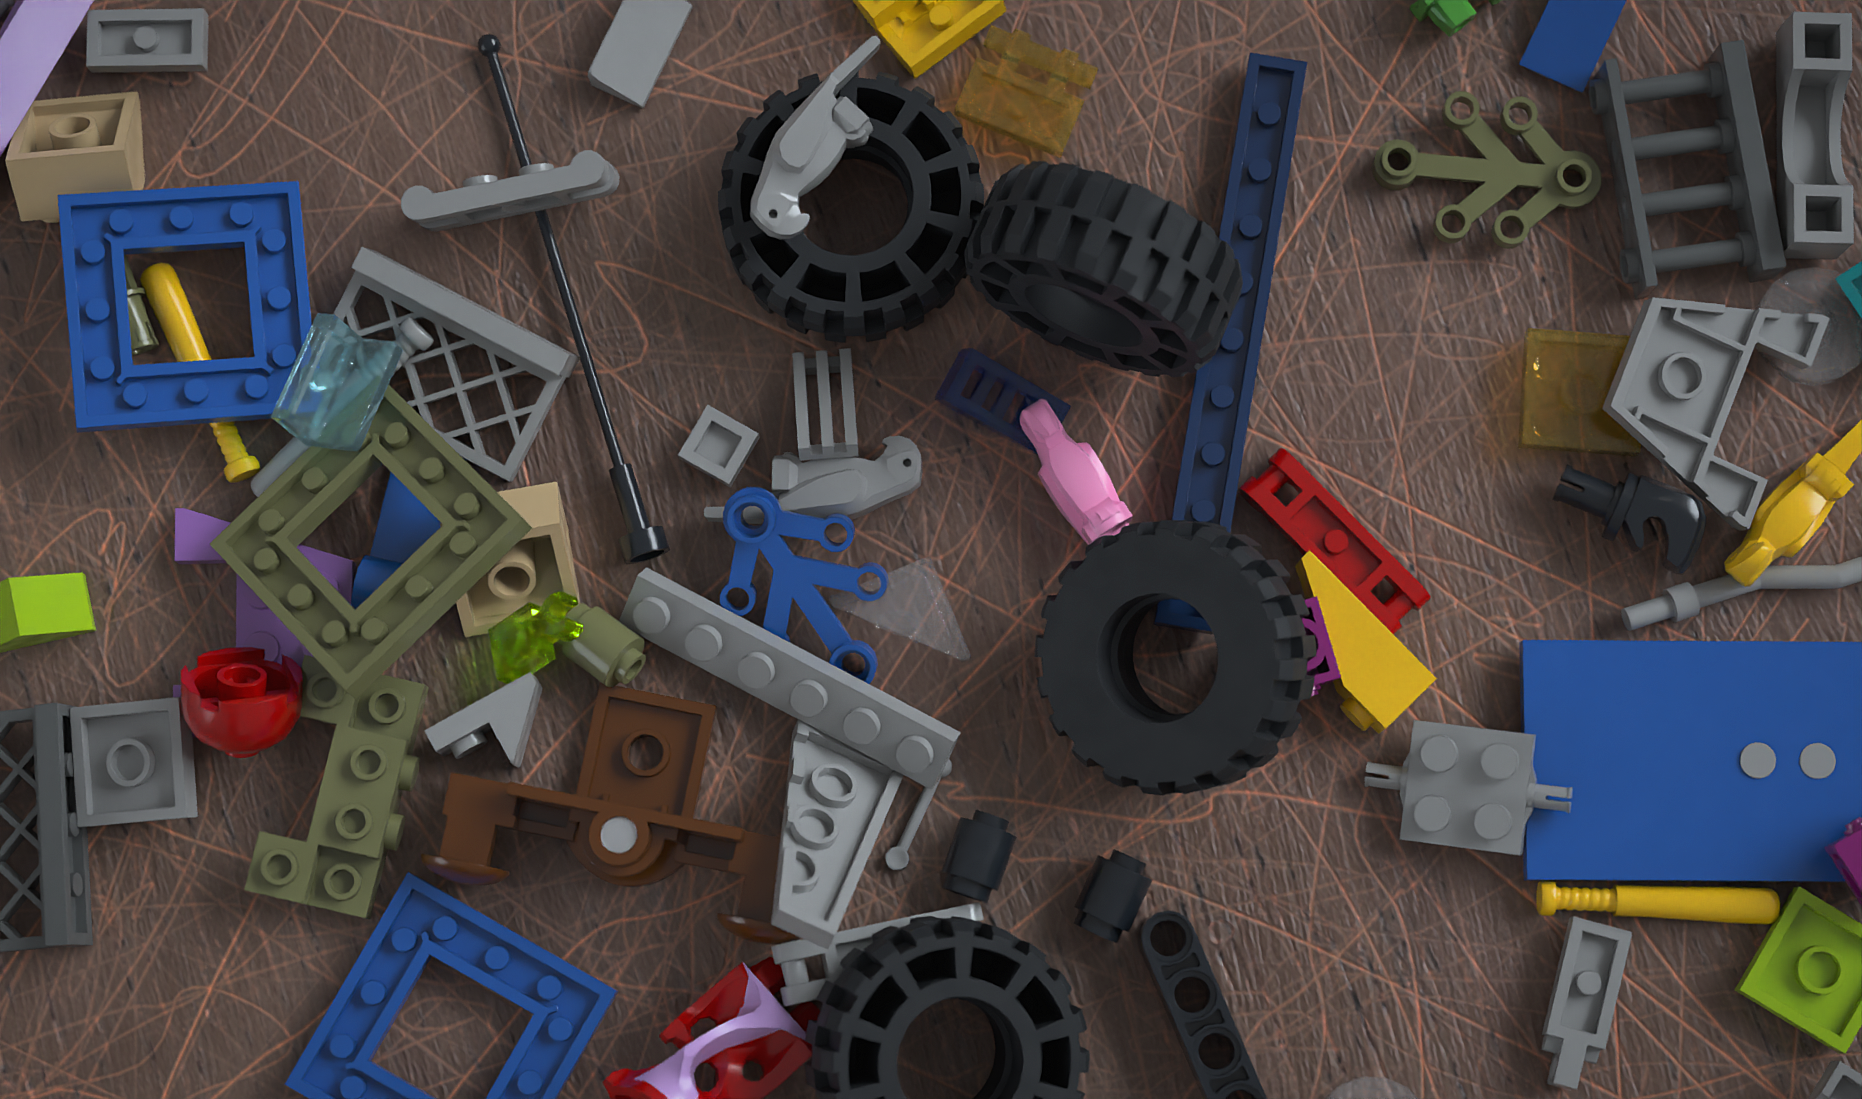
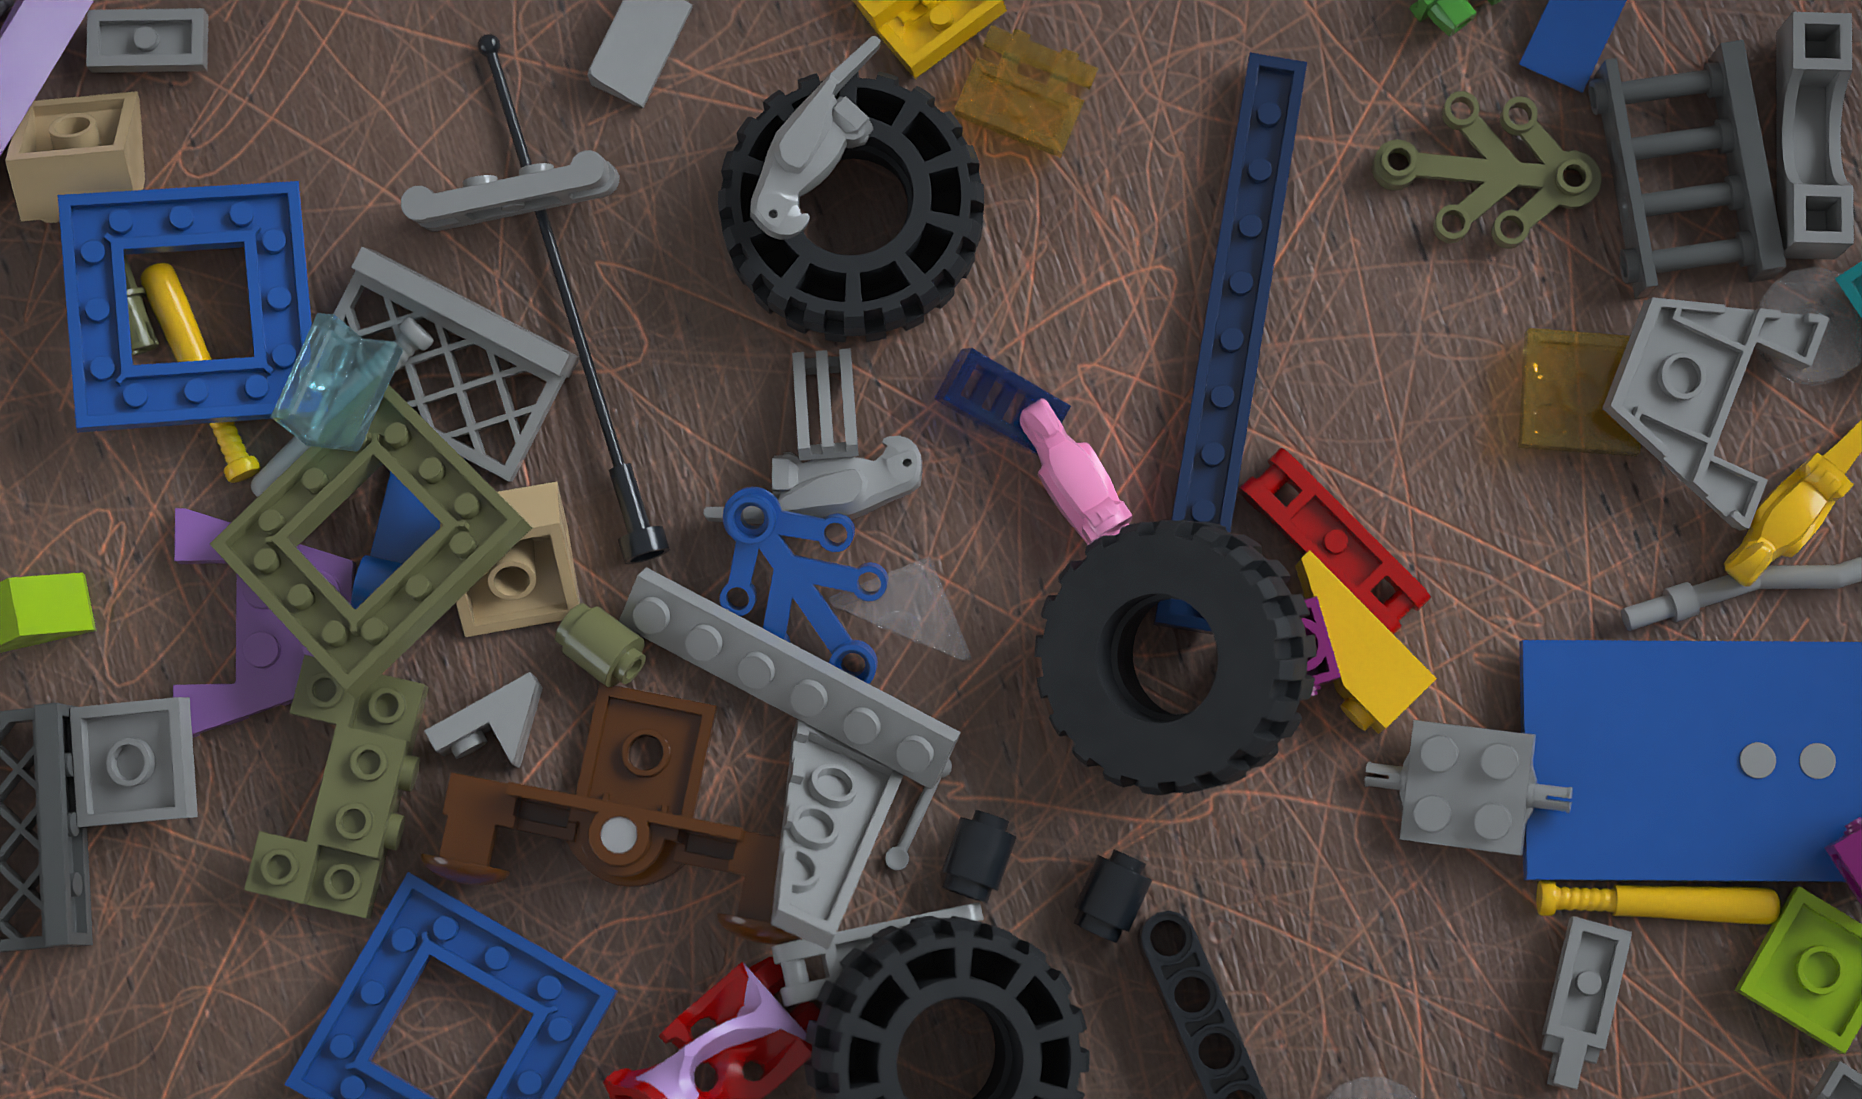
(241, 700): red cylinder -> none
(527, 636): clear neon green plate -> none
(718, 446): light grey plate -> none
(1104, 268): black tyre -> none
(1634, 502): black piece -> none

